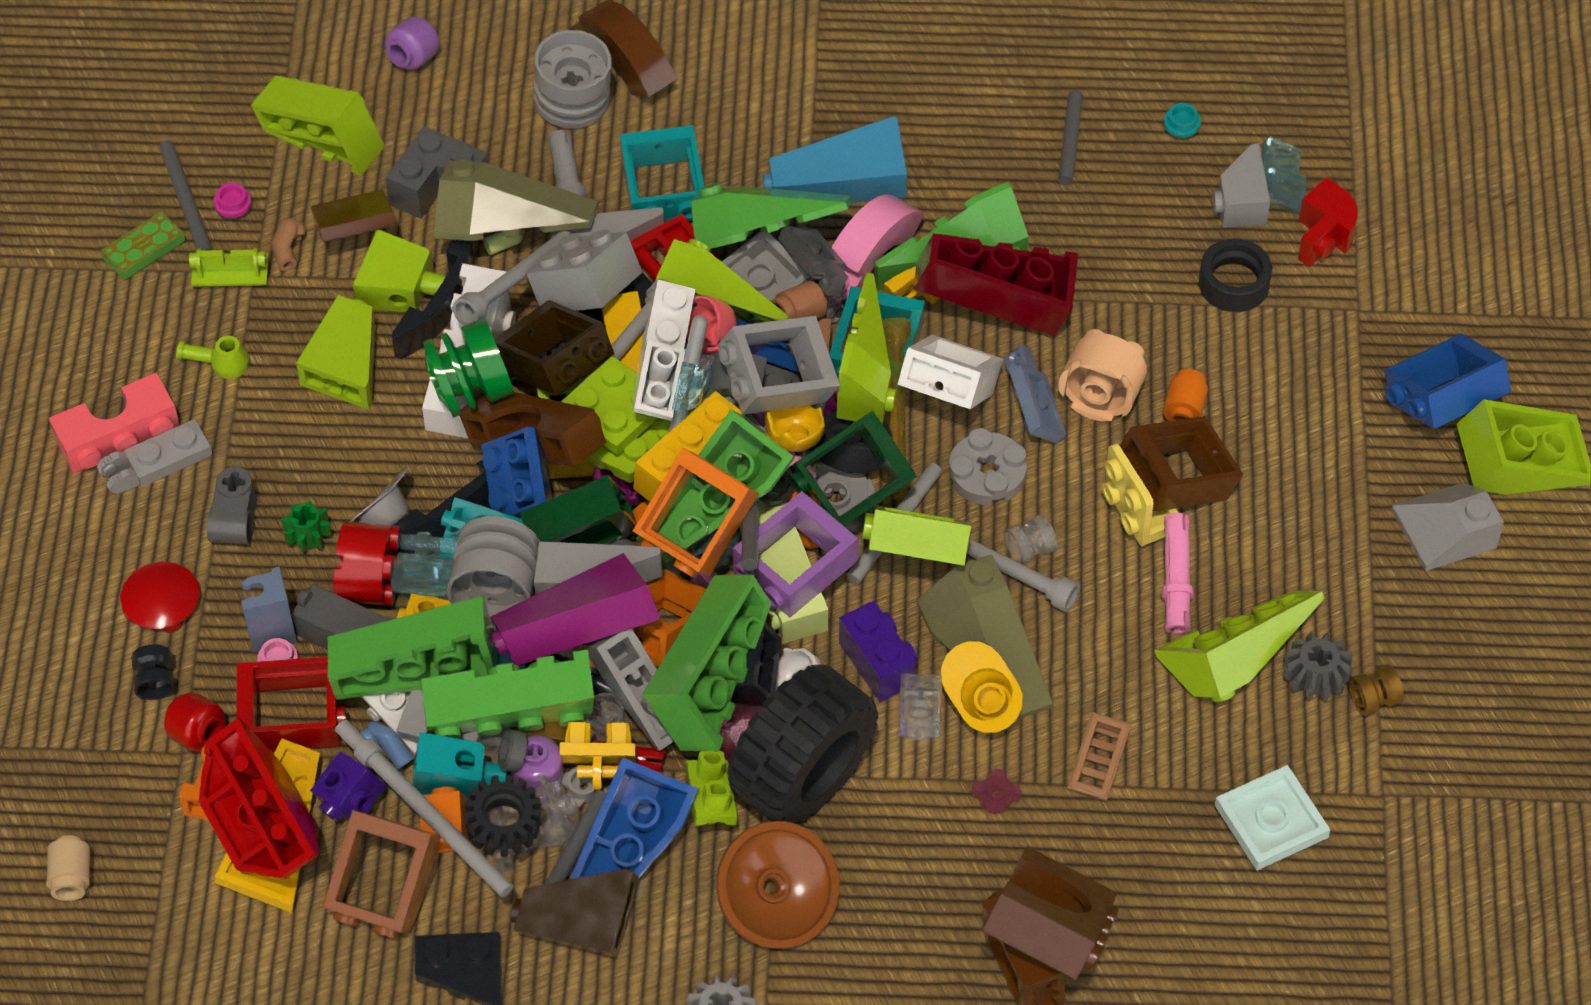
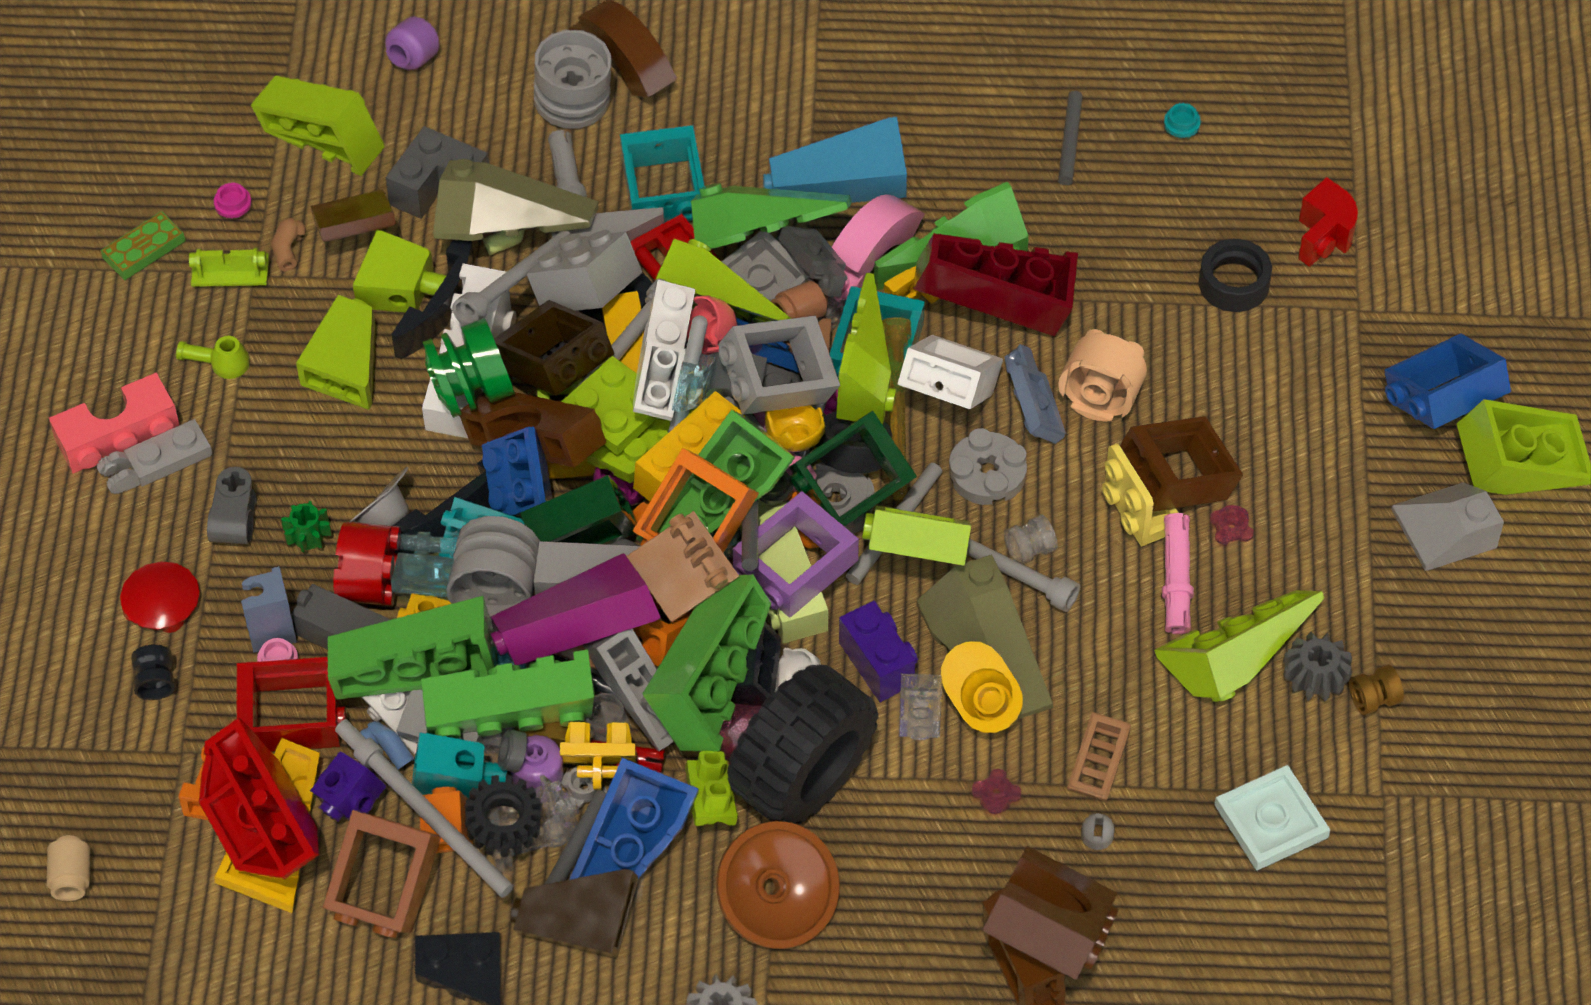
(184, 195): dark grey bar -> none
(193, 720): red head -> none
(682, 566): none -> medium nougat hinge
(1088, 828): none -> light grey hinge
(1185, 395): orange brick -> none
(1234, 516): none -> clear pink plate
(1243, 191): light grey slope -> none
(1282, 174): clear light blue slope -> none

